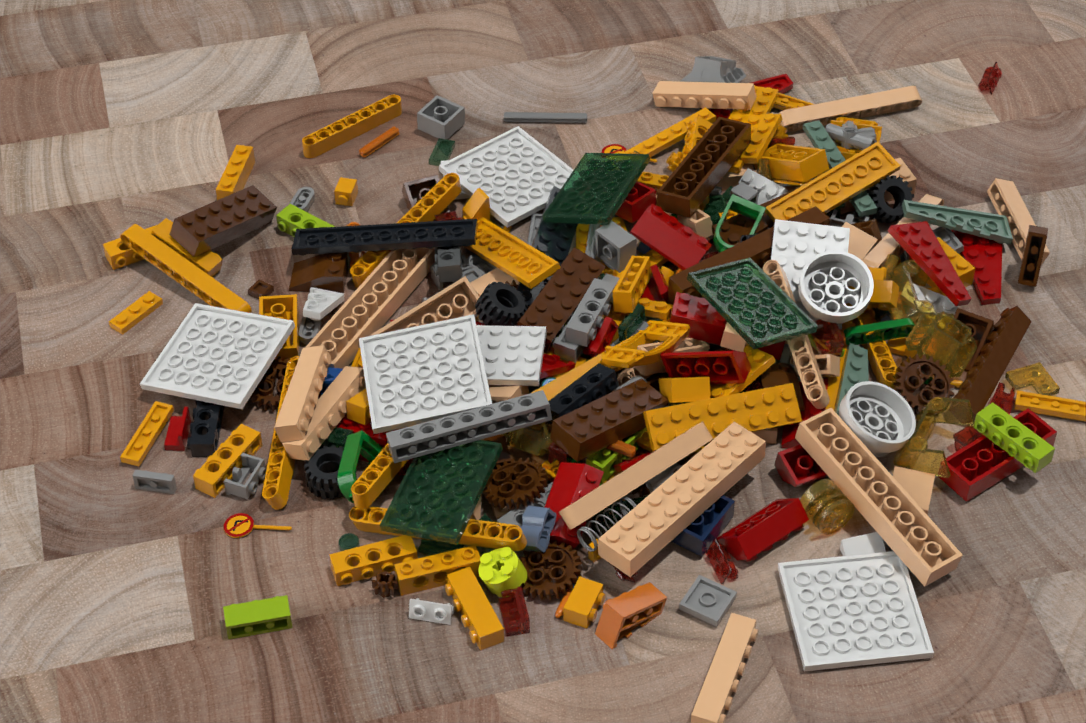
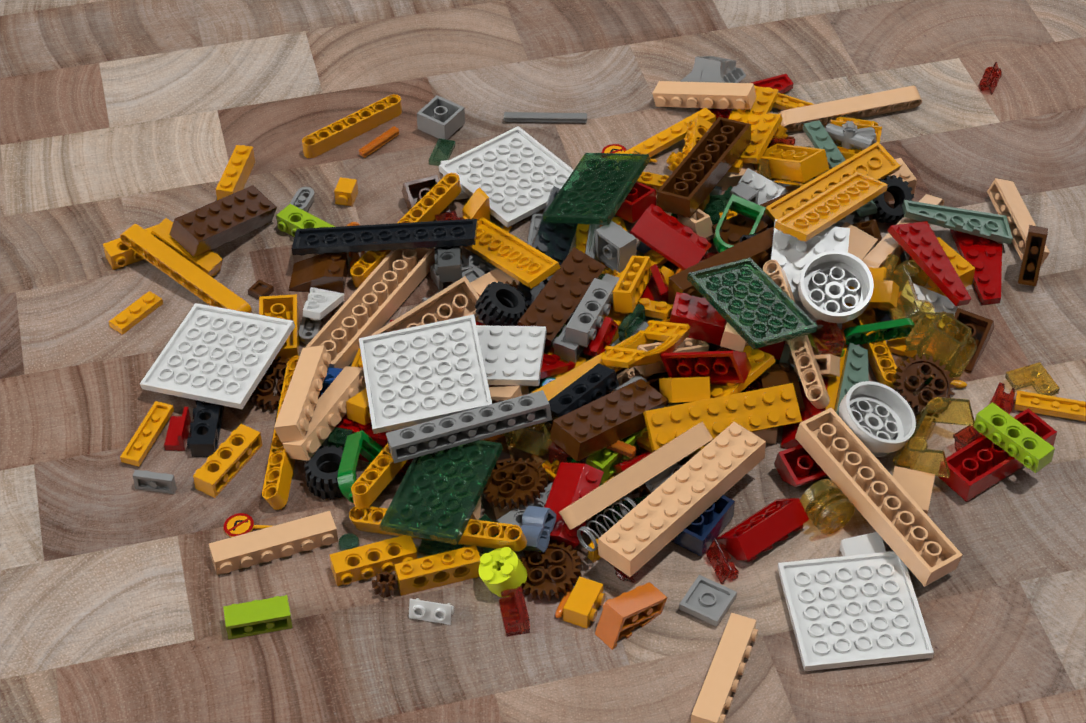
(249, 464): light grey window -> none
(273, 542): none -> light nougat brick
(474, 608): light orange brick -> none
(830, 206): none -> light orange plate
(949, 238): light grey plate -> none
(994, 358): reddish brown brick -> none

